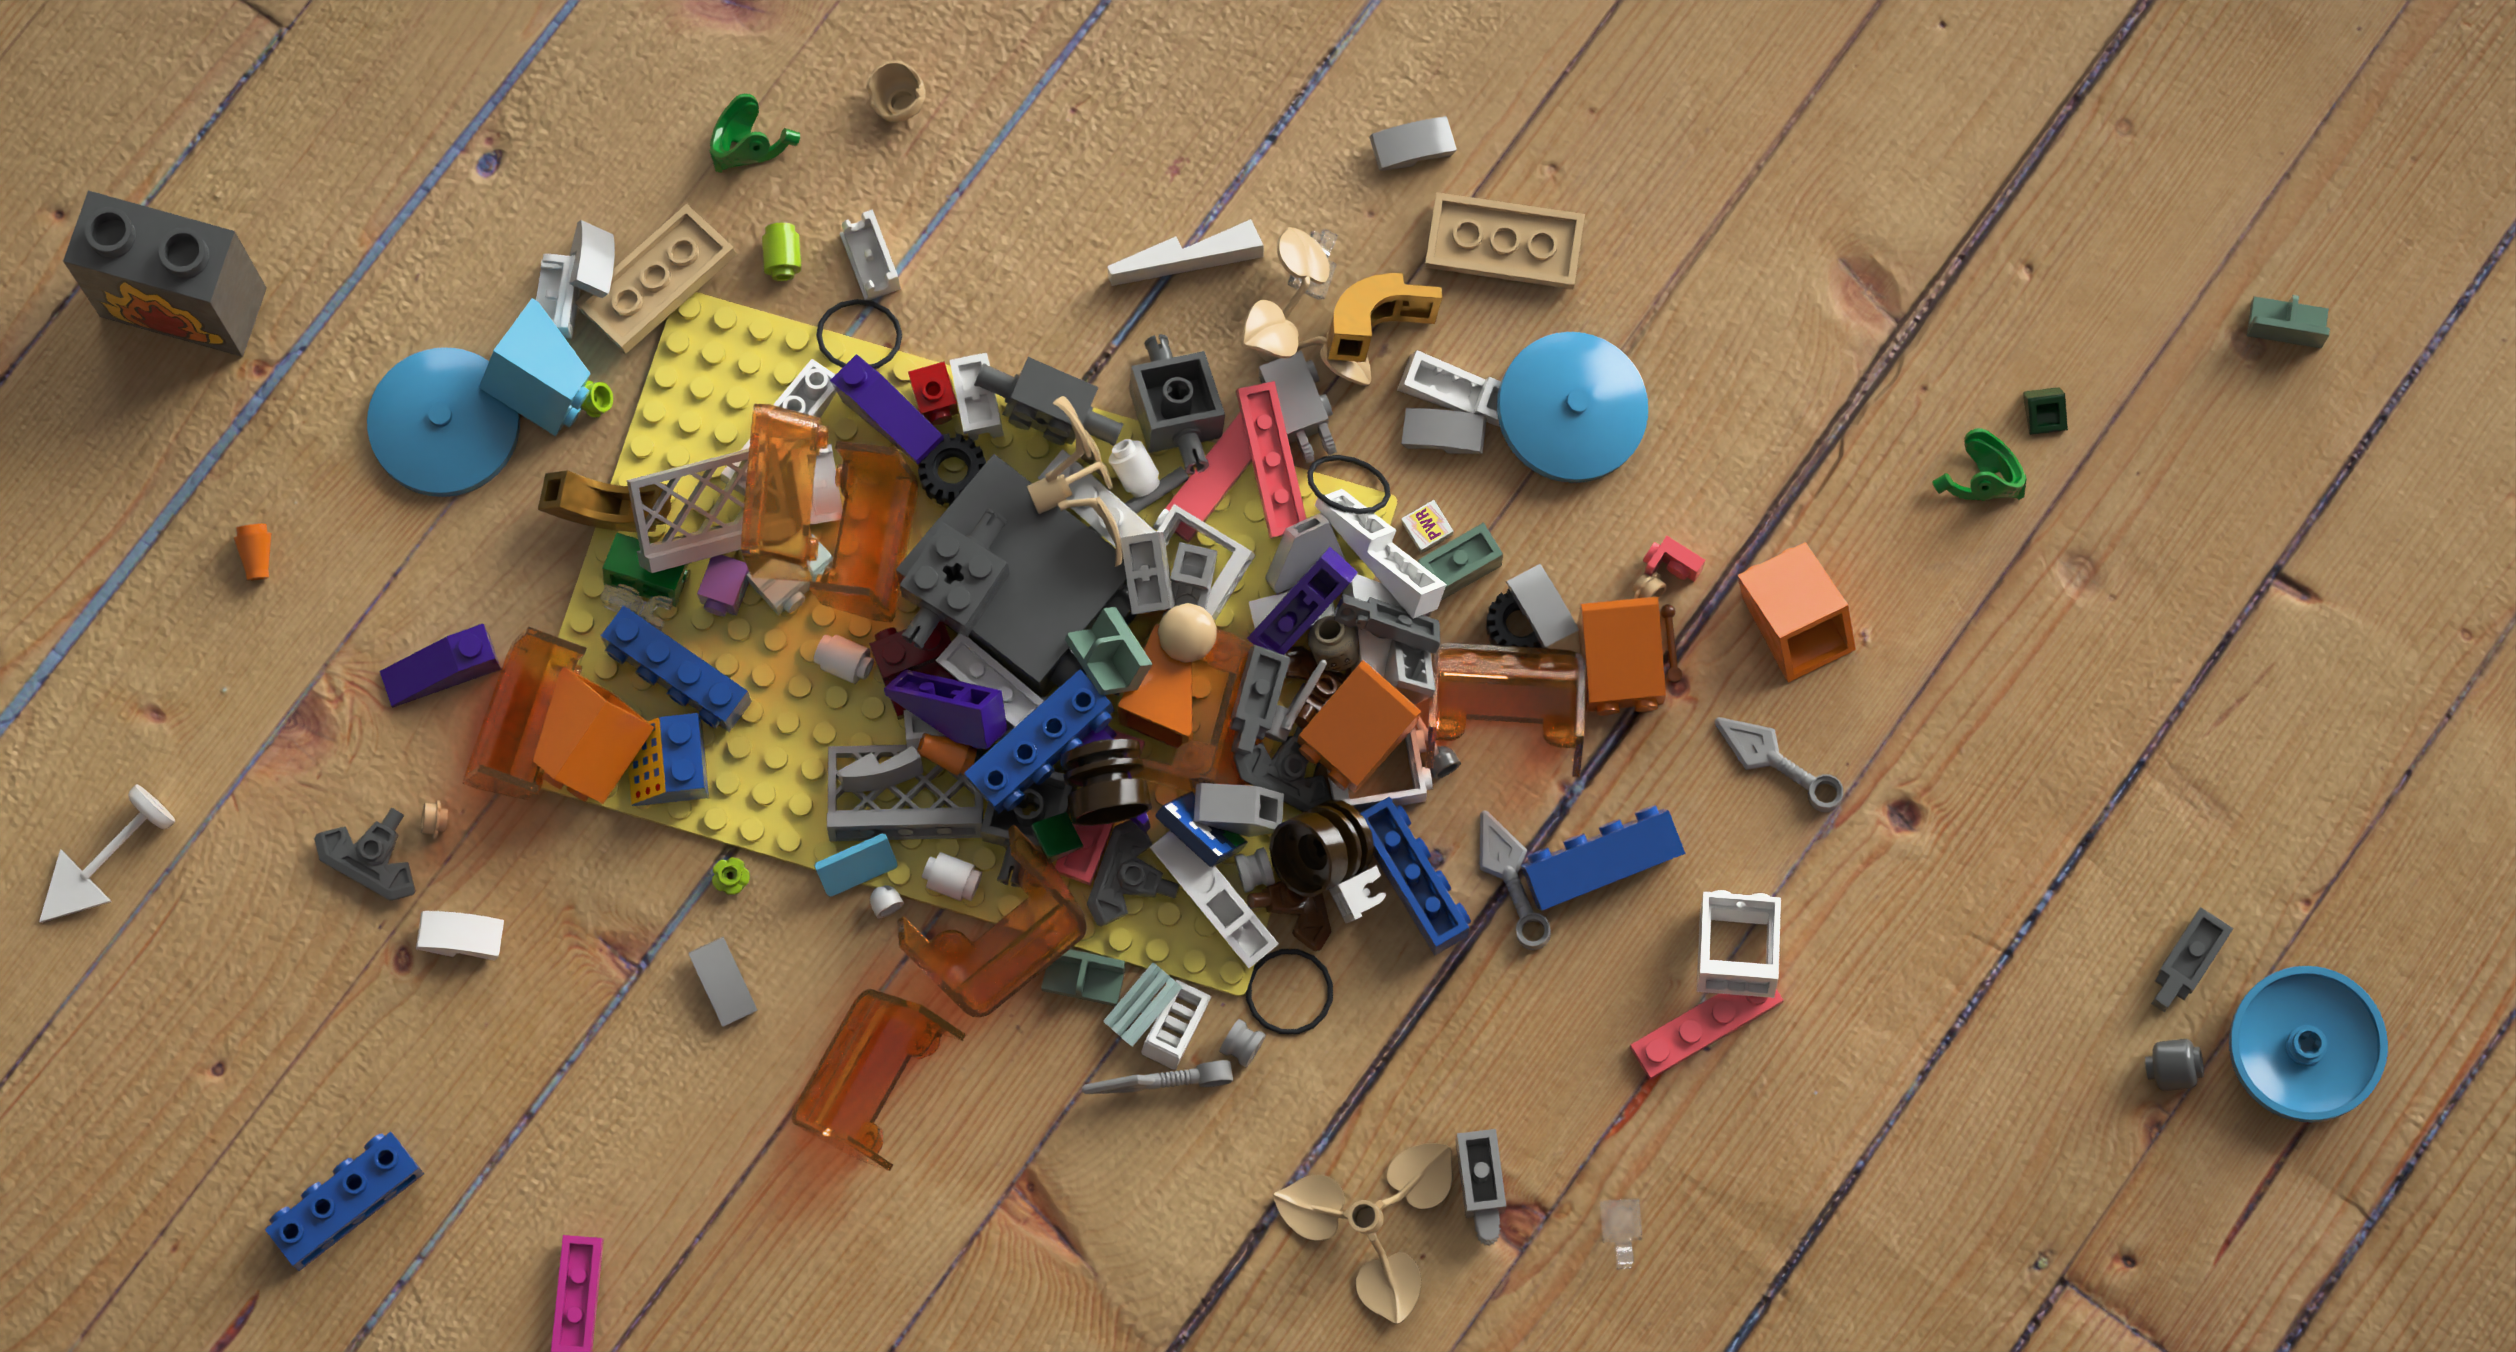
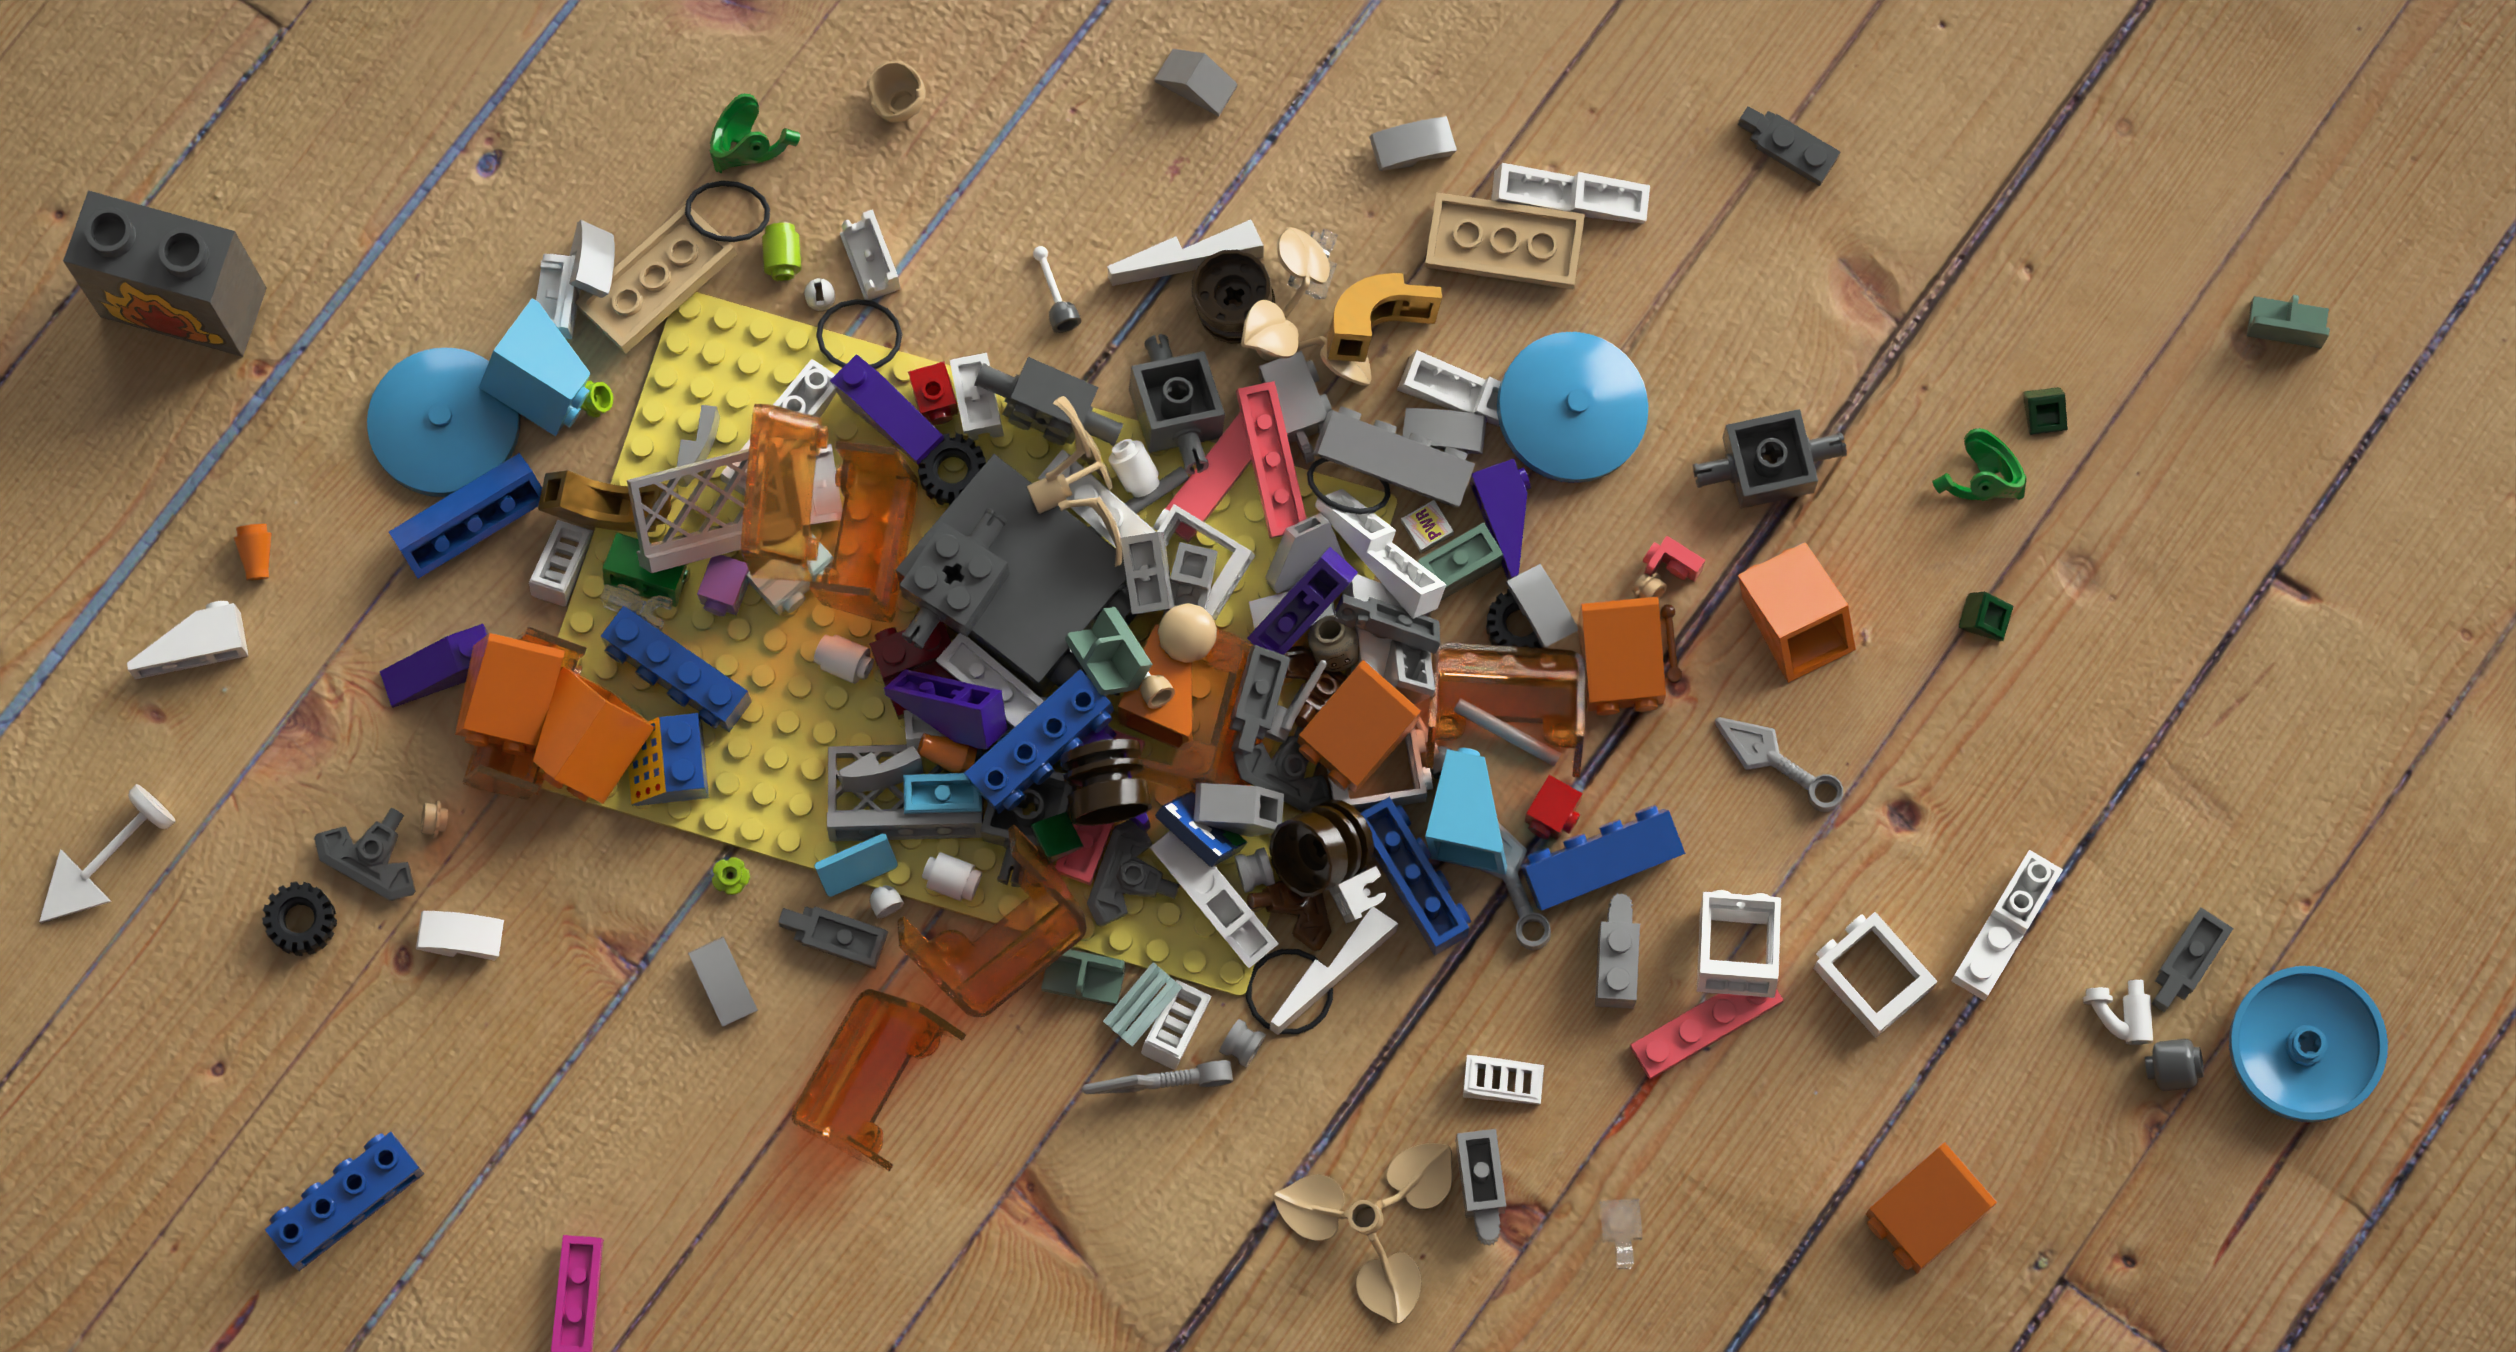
(199, 640): none -> white slope
(299, 895): none -> black tyre
(468, 515): none -> blue brick
(508, 693): none -> orange slope
(554, 585): none -> white slope
(699, 450): none -> light grey slope
(727, 238): none -> black piece
(828, 294): none -> white hinge
(836, 934): none -> dark grey hinge
(940, 794): none -> medium azure slope
(1062, 315): none -> dark grey hinge
(1156, 691): none -> tan hinge
(1197, 80): none -> light grey slope
(1225, 277): none -> dark brown wheel
(1319, 979): none -> white slope
(1394, 458): none -> light grey brick
(1464, 815): none -> medium azure slope
(1489, 1064): none -> white slope
(1502, 502): none -> dark purple slope
(1507, 732): none -> light grey bar
(1553, 809): none -> red brick
(1582, 193): none -> white slope
(1617, 956): none -> light grey hinge
(1784, 440): none -> dark grey brick
(1790, 144): none -> dark grey hinge
(1873, 1021): none -> white window
(1930, 1209): none -> orange slope
(1986, 615): none -> dark green slope
(2006, 925): none -> white slope
(2137, 1013): none -> white plant

